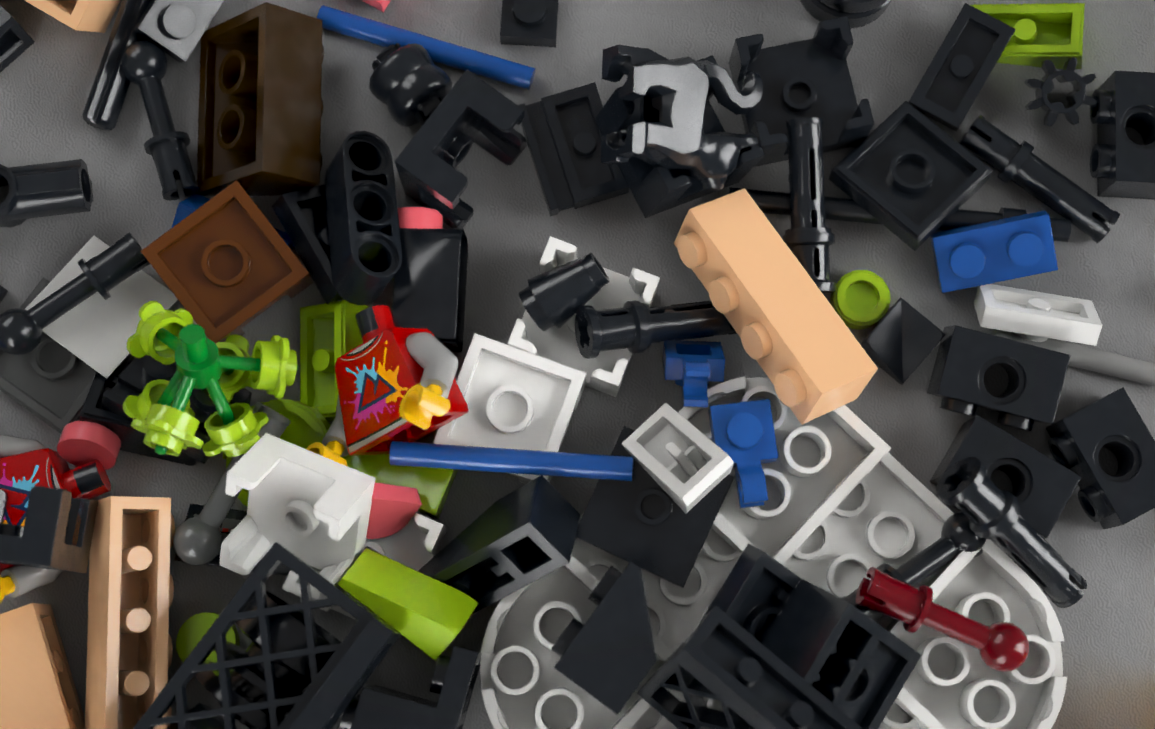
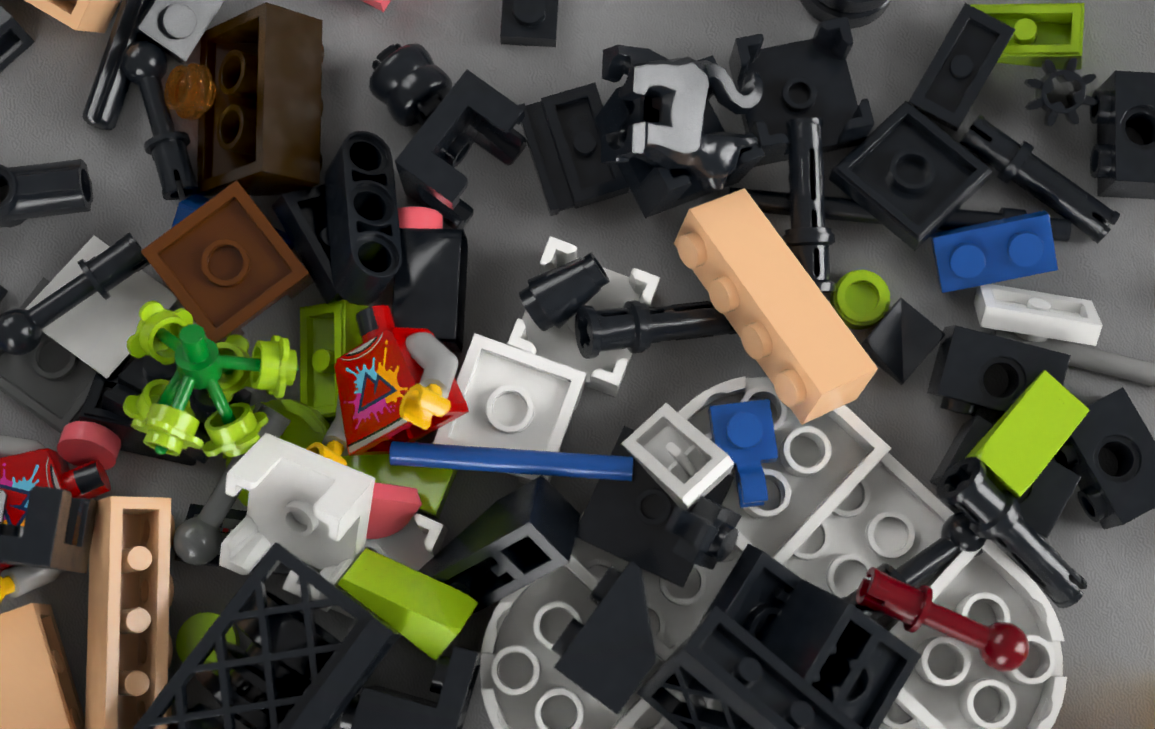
(190, 91): none -> clear orange plate
(439, 50): blue bar -> none
(692, 367): blue plate -> none
(705, 534): none -> black plate
(1029, 434): none -> lime slope

